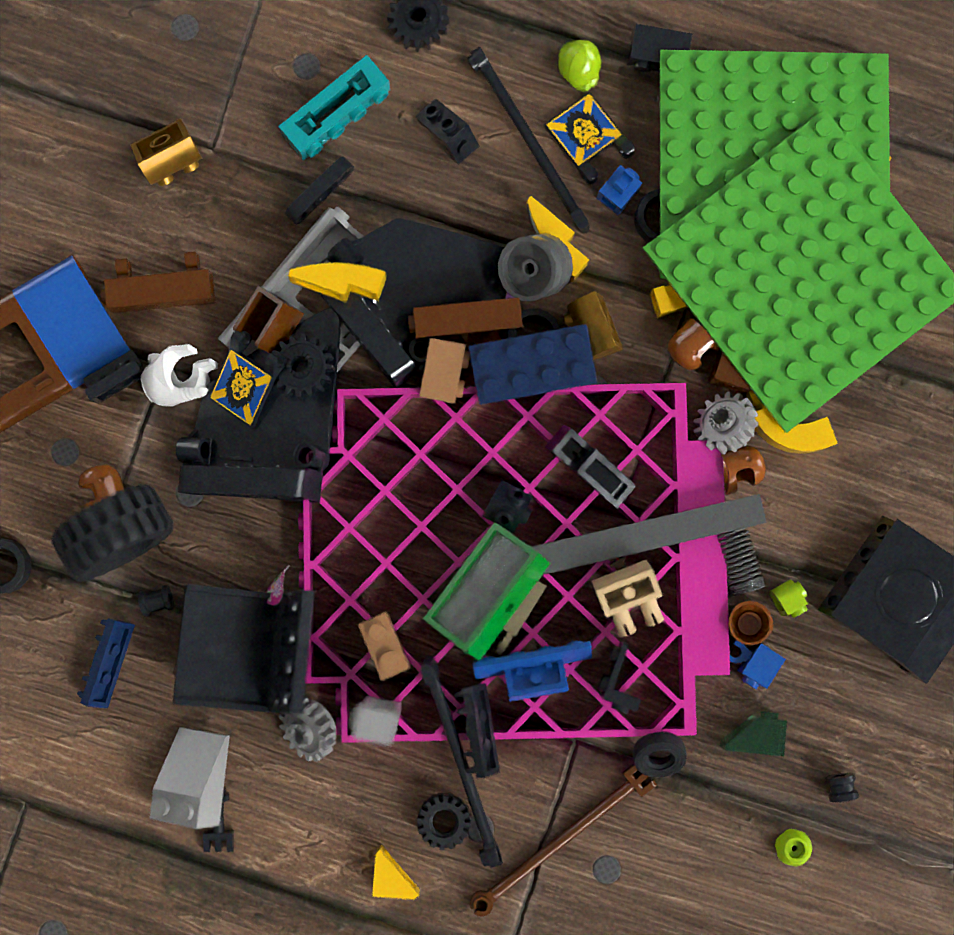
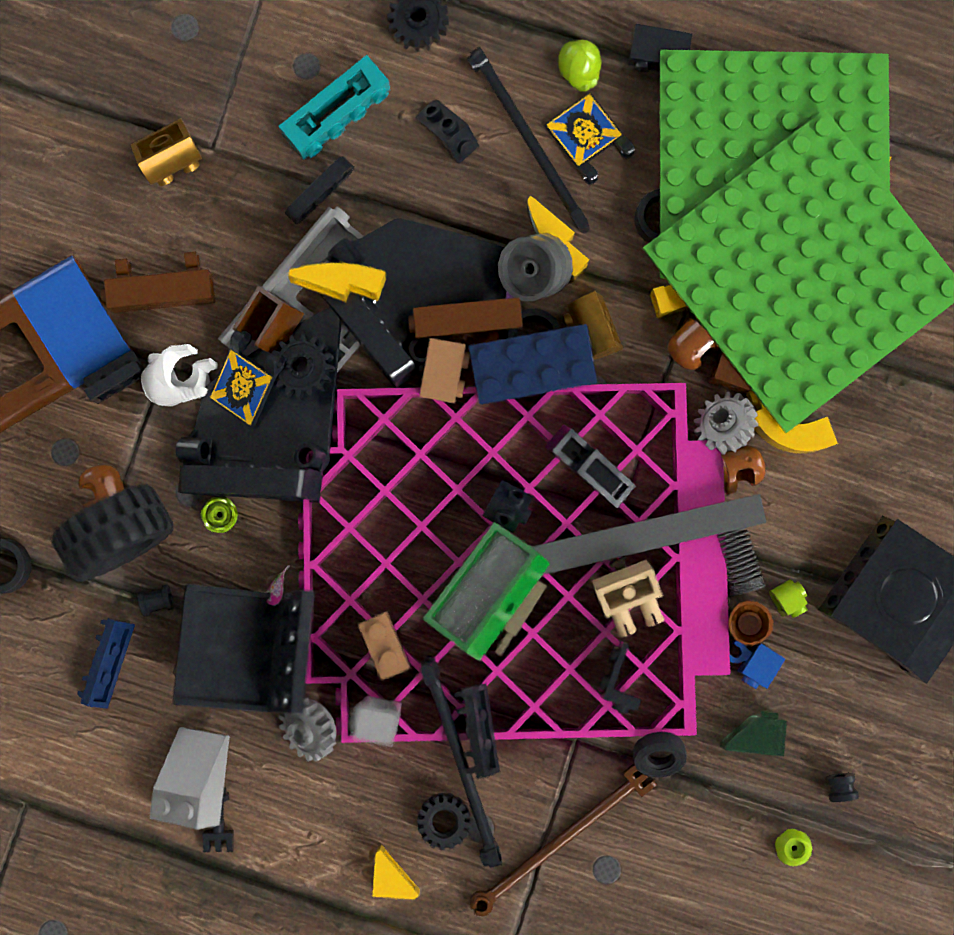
(212, 508): none -> lime plate
(536, 671): blue bracket -> none
(619, 189): blue brick -> none

